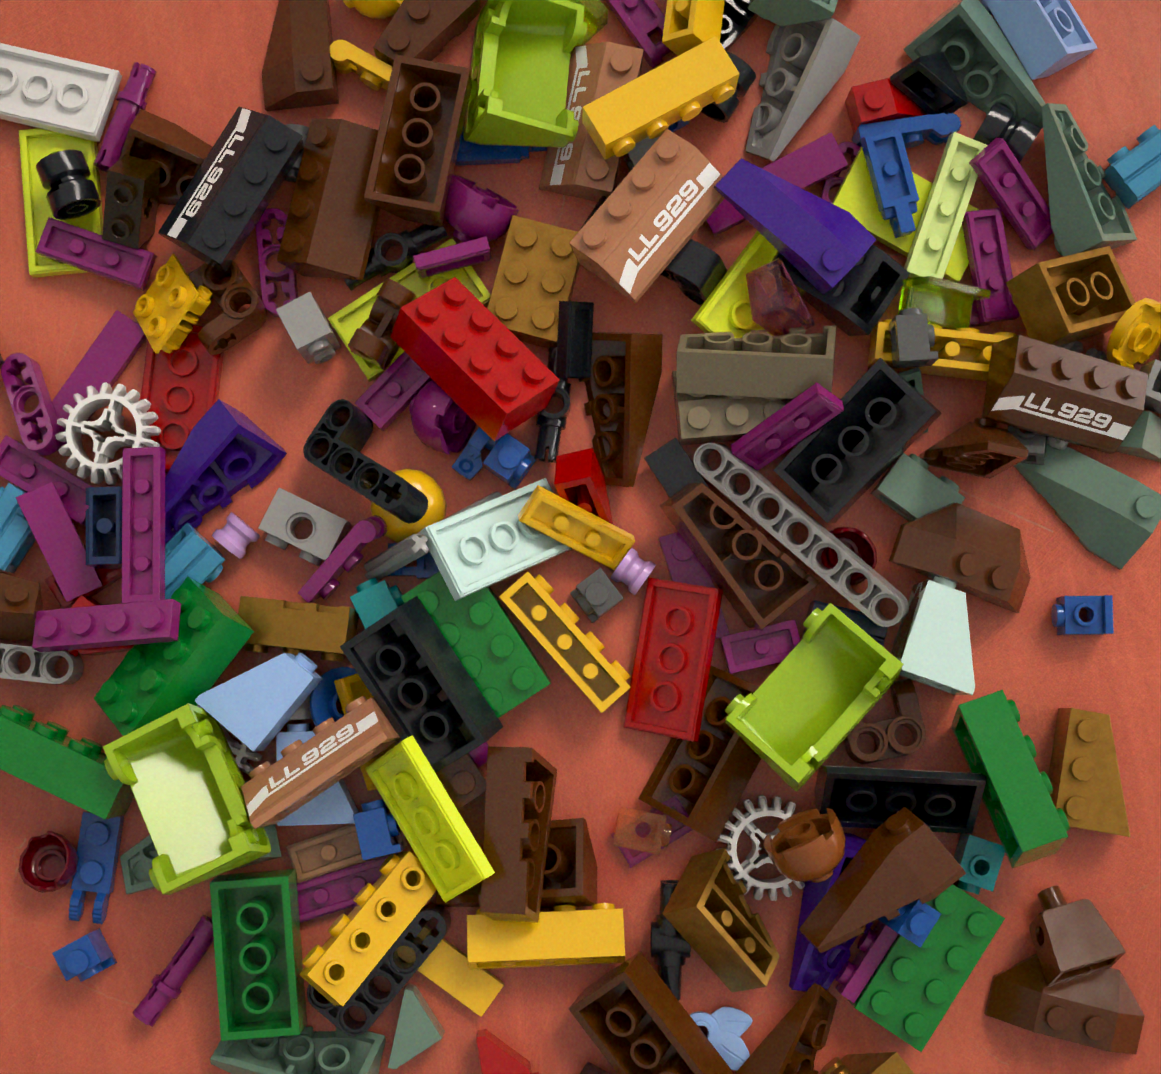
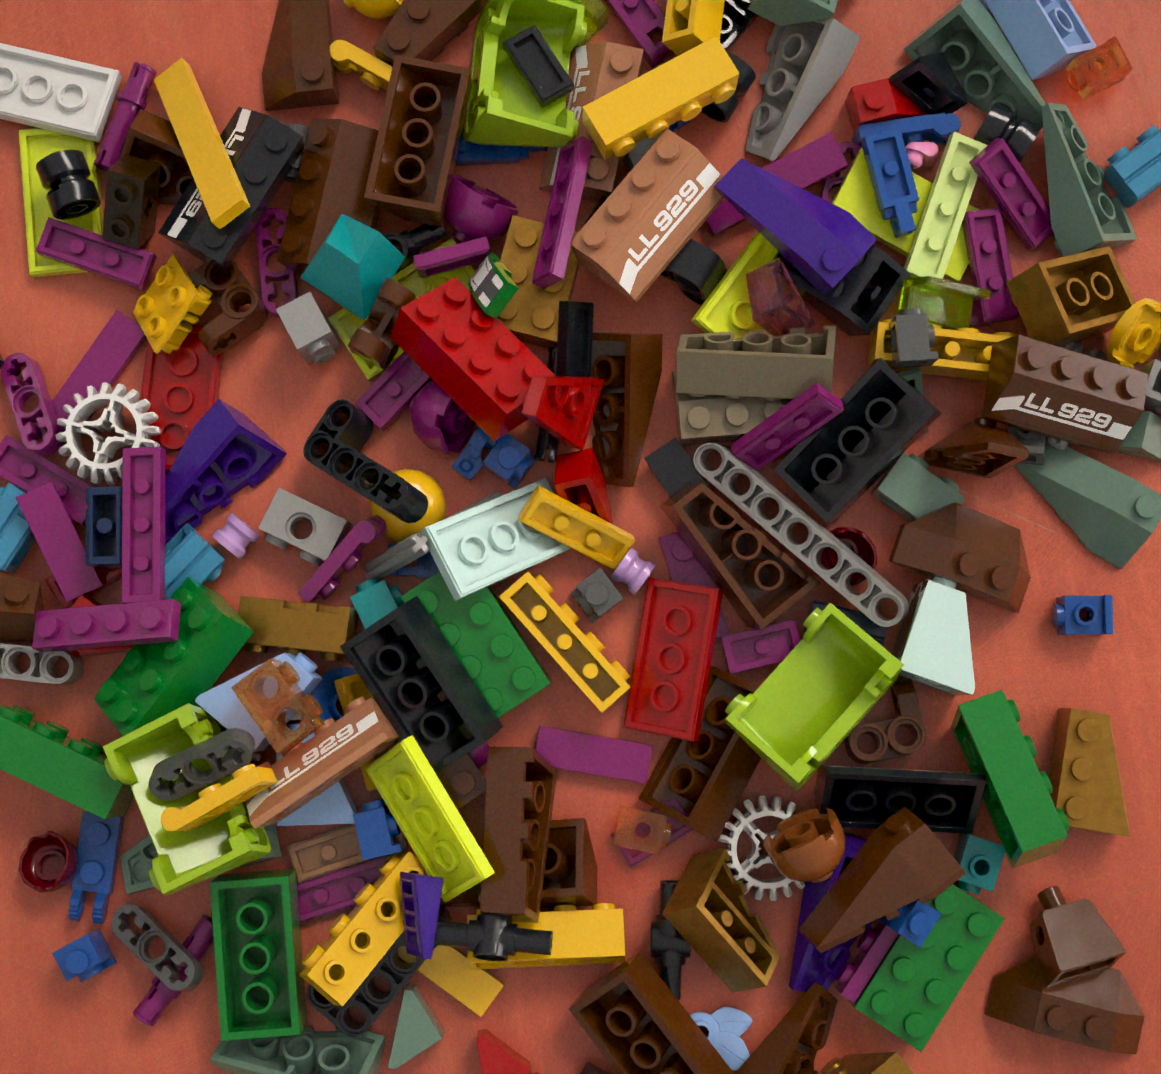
(174, 950): none -> dark grey beam
(201, 144): none -> yellow tile
(210, 750): none -> dark grey beam
(219, 799): none -> yellow plate
(271, 712): none -> clear orange brick
(353, 265): none -> teal slope
(420, 911): none -> dark purple slope
(492, 285): none -> slope
(493, 937): none -> black pin
(538, 66): none -> black tile
(562, 213): none -> magenta tile
(563, 406): none -> red wing
(594, 754): none -> magenta tile
(922, 154): none -> bright pink arm
(1112, 67): none -> clear orange brick

